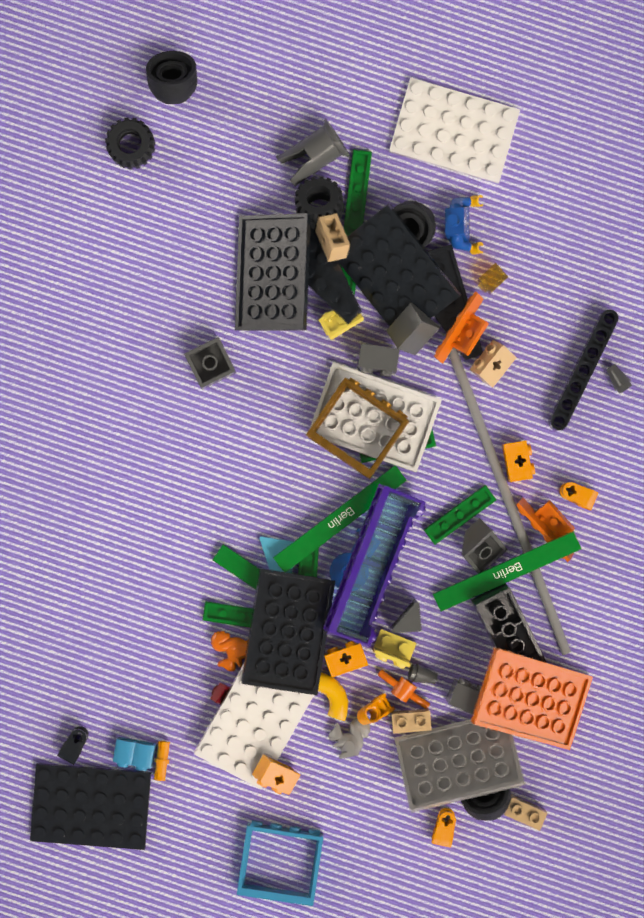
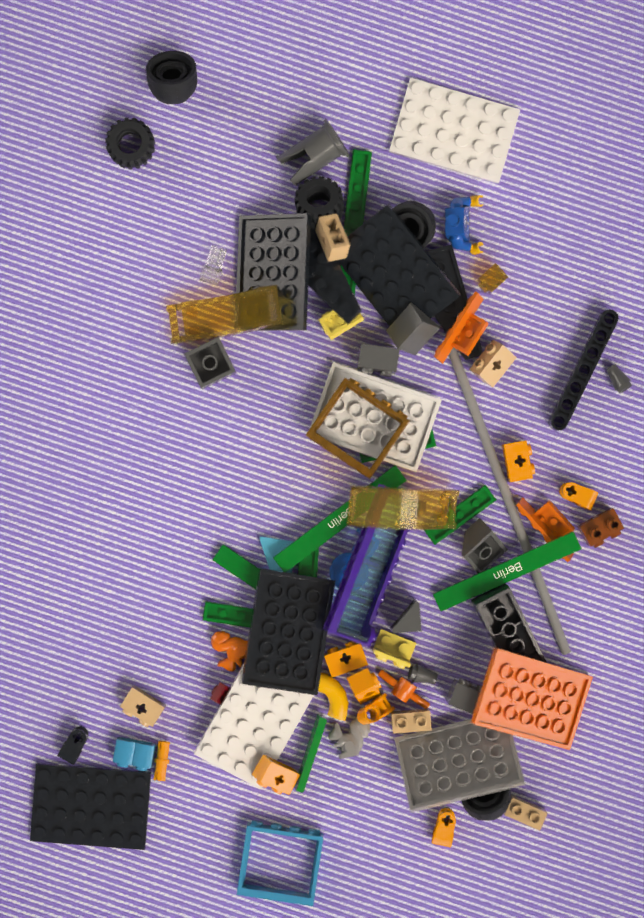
(138, 697): none -> tan brick
(213, 270): none -> clear piece
(226, 315): none -> clear yellow windscreen
(310, 753): none -> green tile
(364, 685): none -> light orange brick
(402, 508): none -> clear yellow windscreen
(601, 527): none -> dark orange brick

